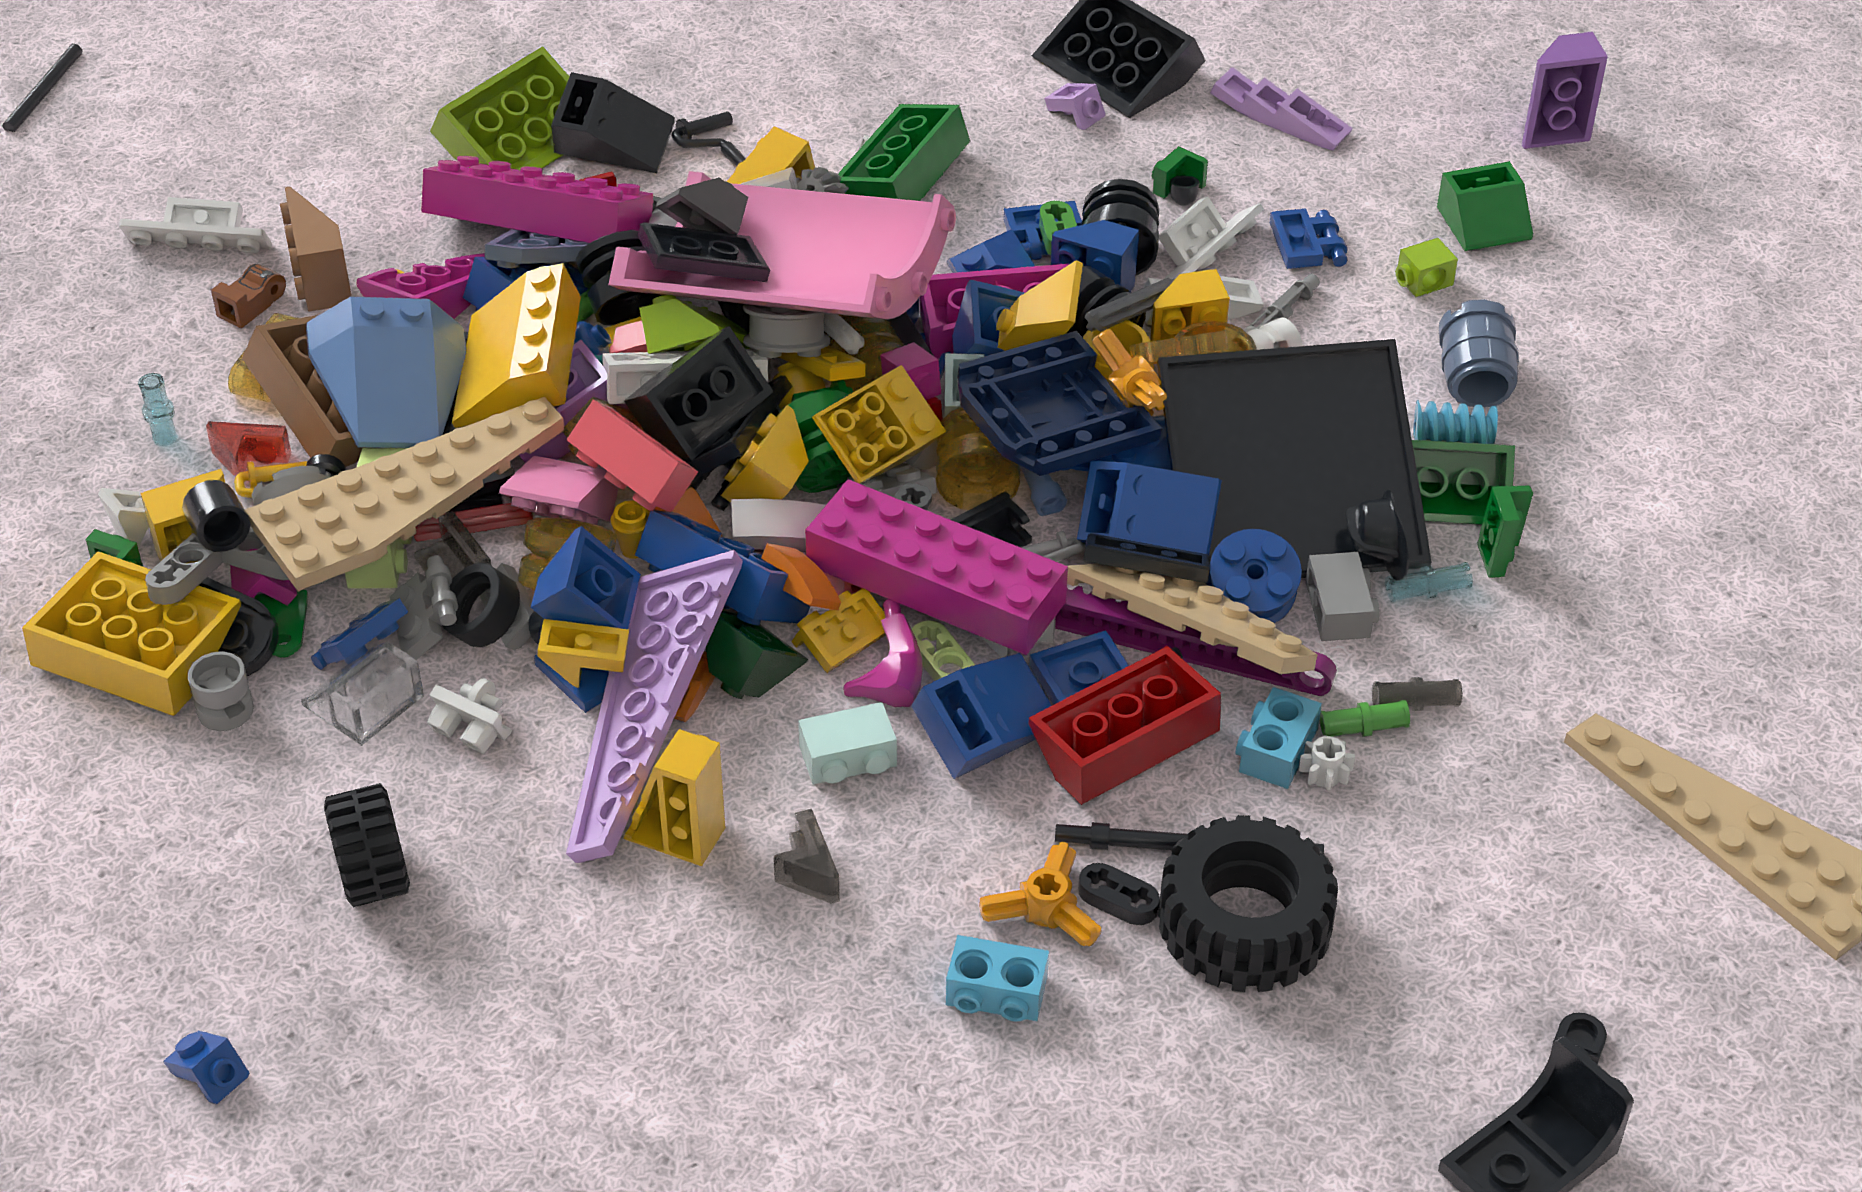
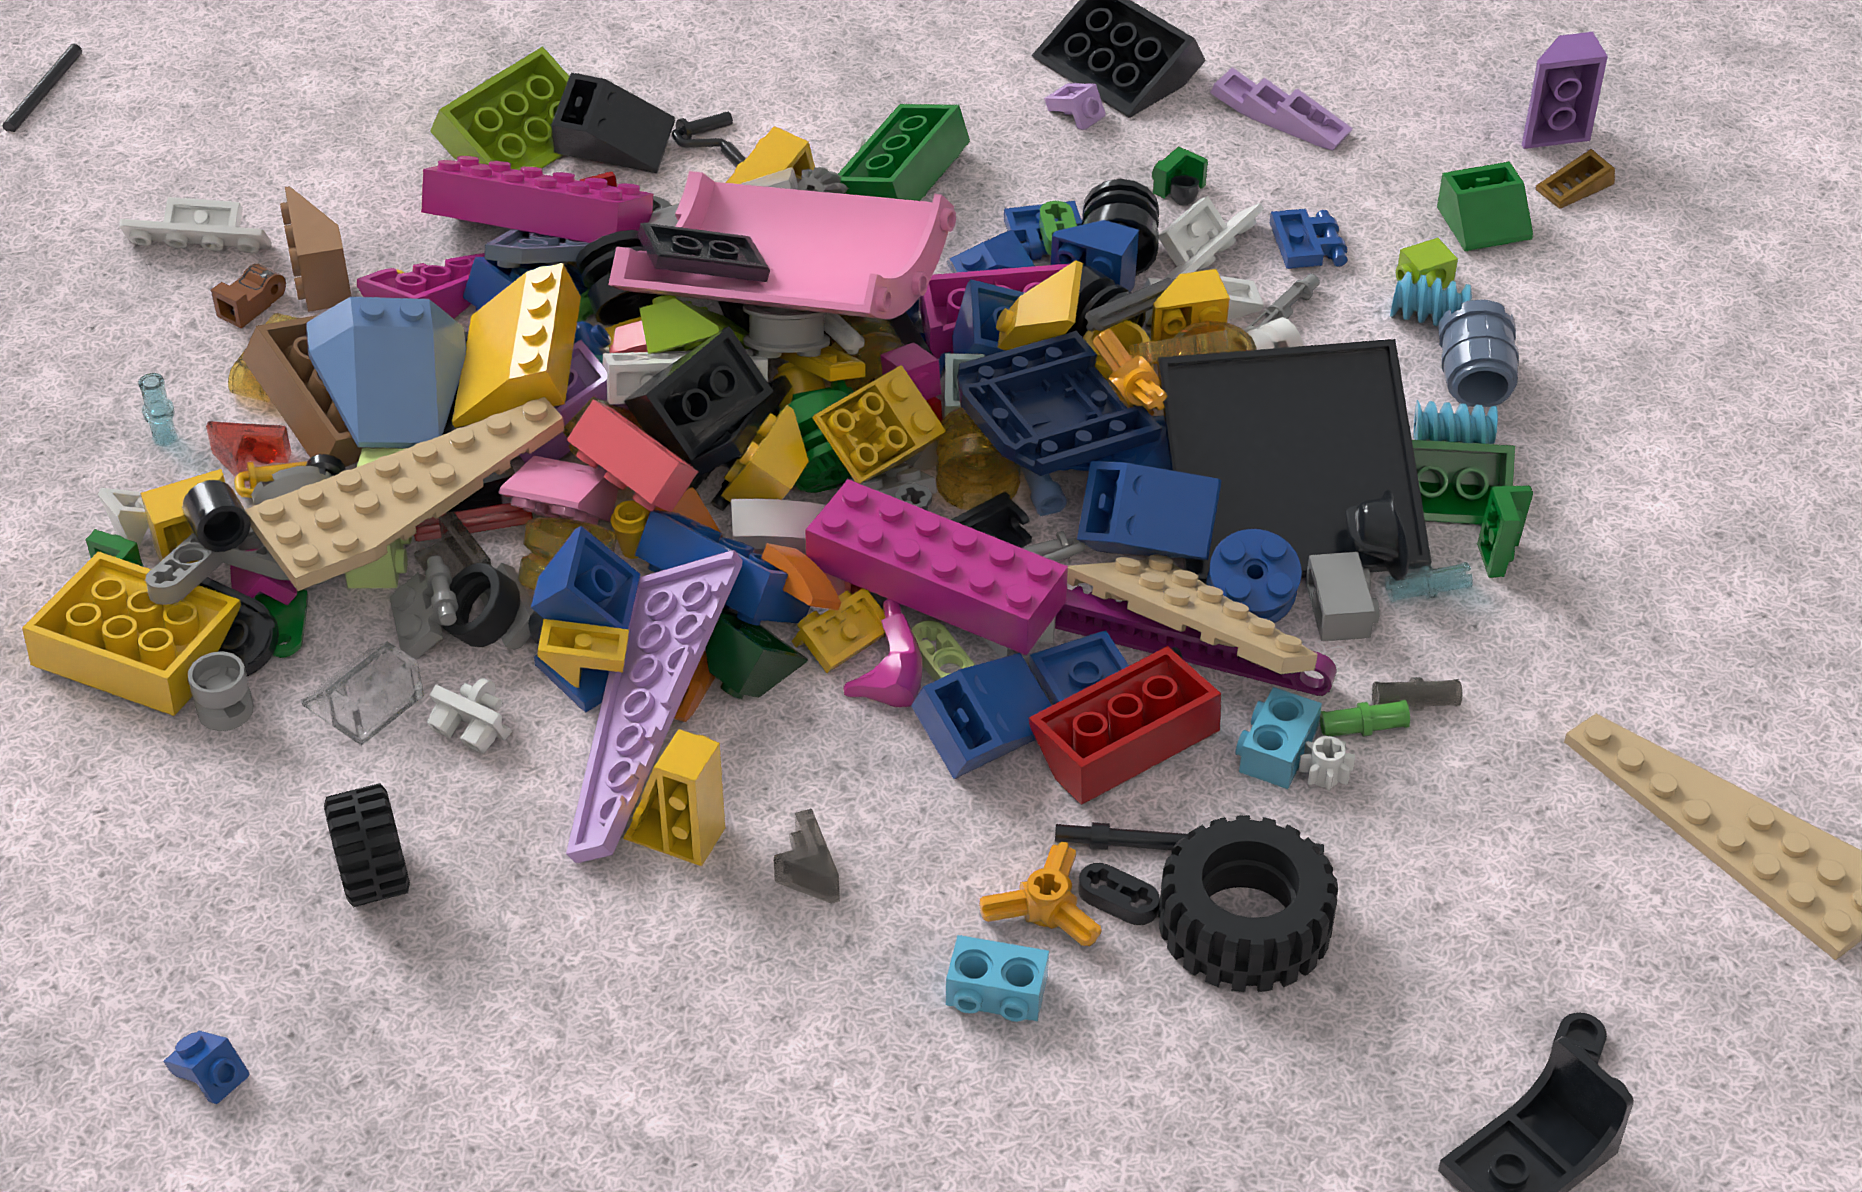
(351, 642): blue plate -> none
(706, 206): dark grey slope -> none
(847, 743): light aqua brick -> none
(1147, 558): black tile -> none
(1427, 299): none -> medium azure piece
(1590, 162): none -> pearl gold slope

